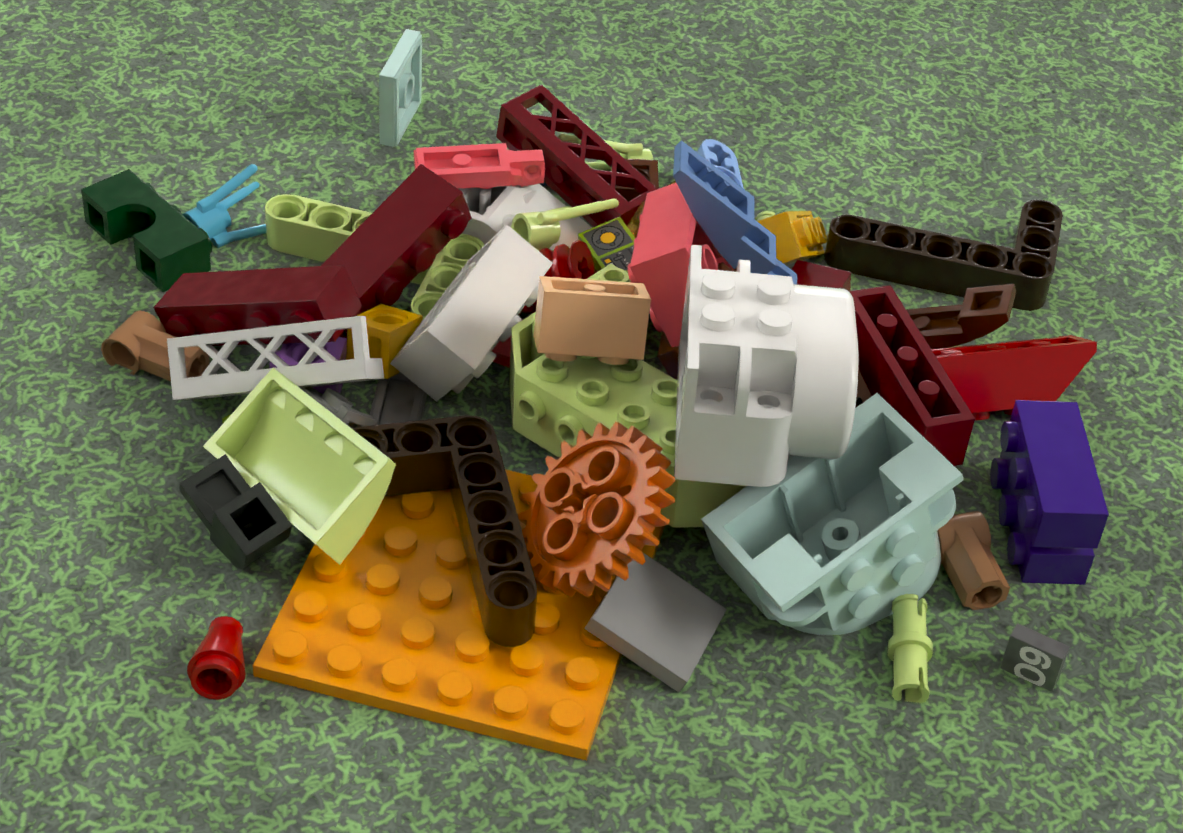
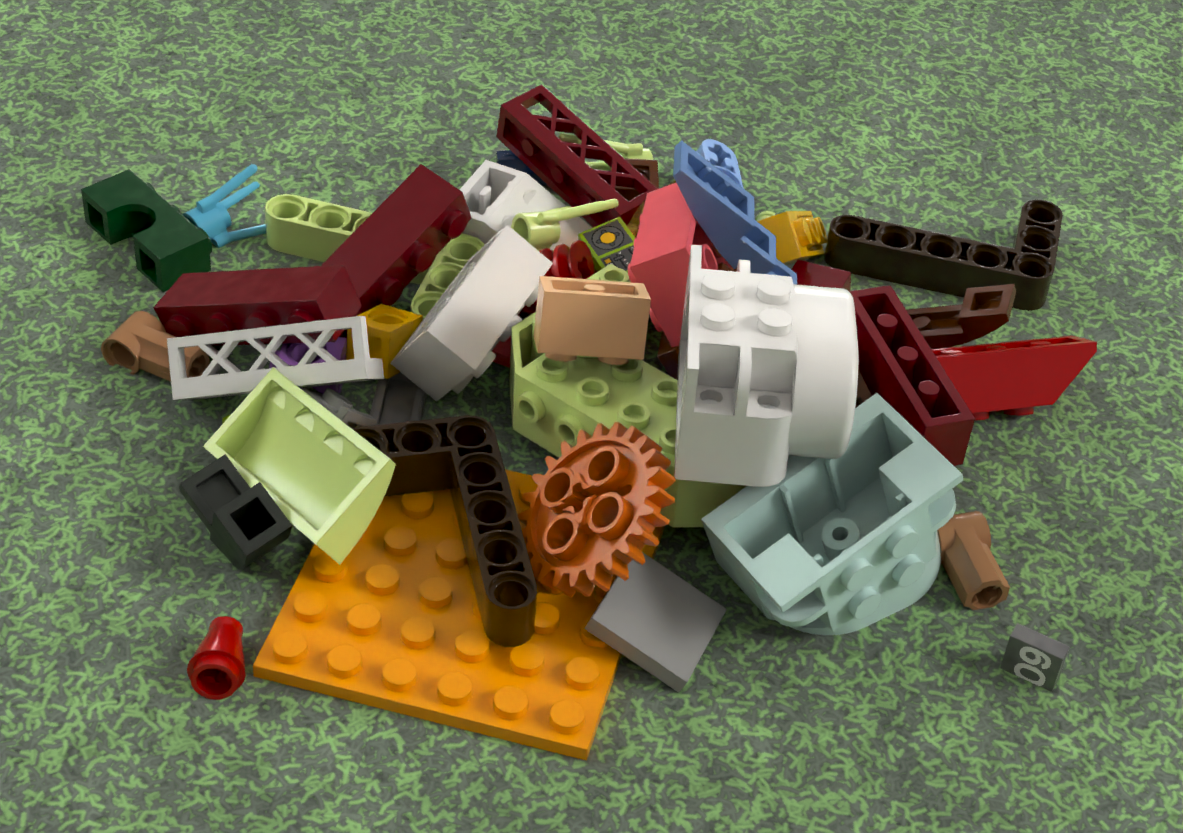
(400, 88): light aqua tile -> none
(483, 165): coral hinge -> none
(910, 648): yellowish green pin -> none
(1049, 493): dark purple piece -> none

